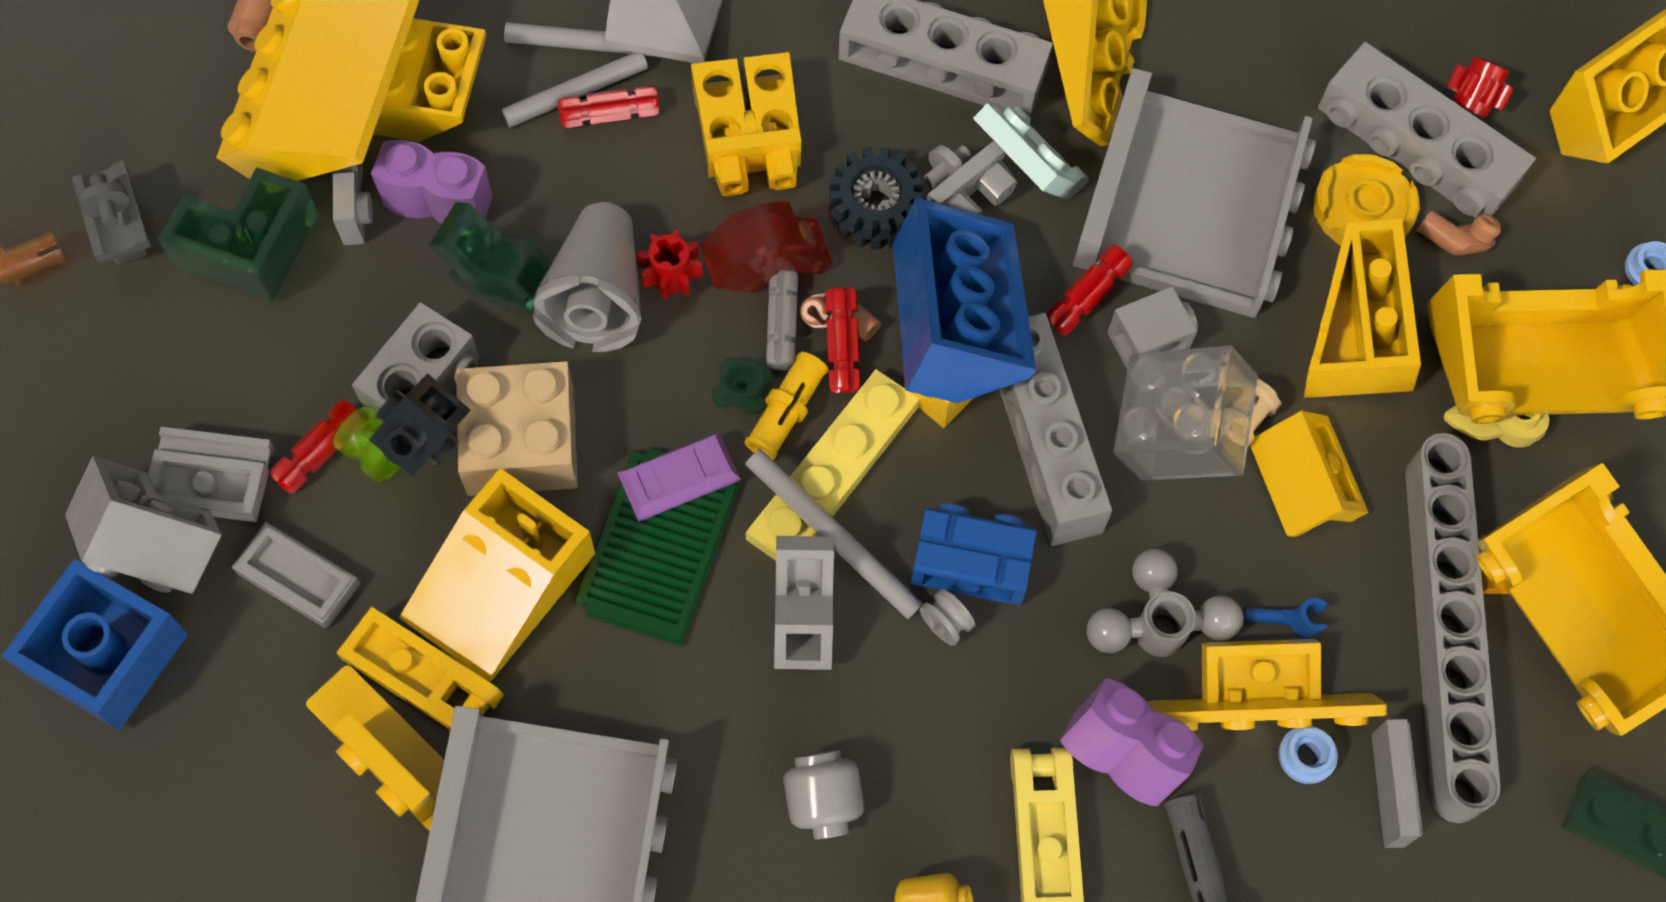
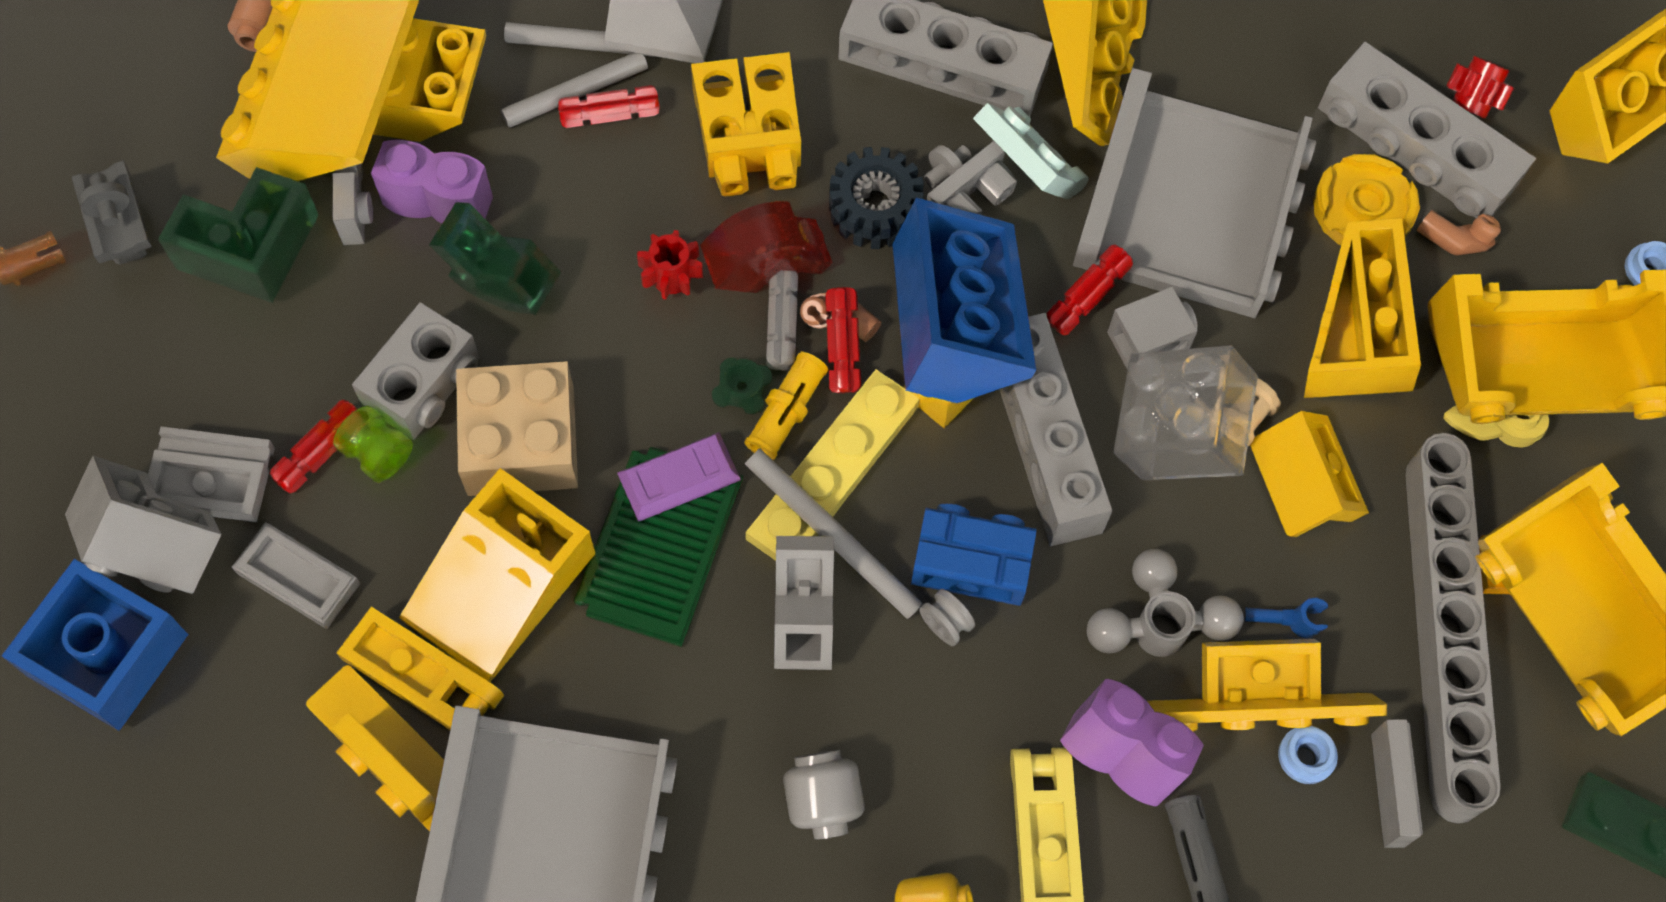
(419, 425): black brick -> none
(592, 283): light grey cone -> none

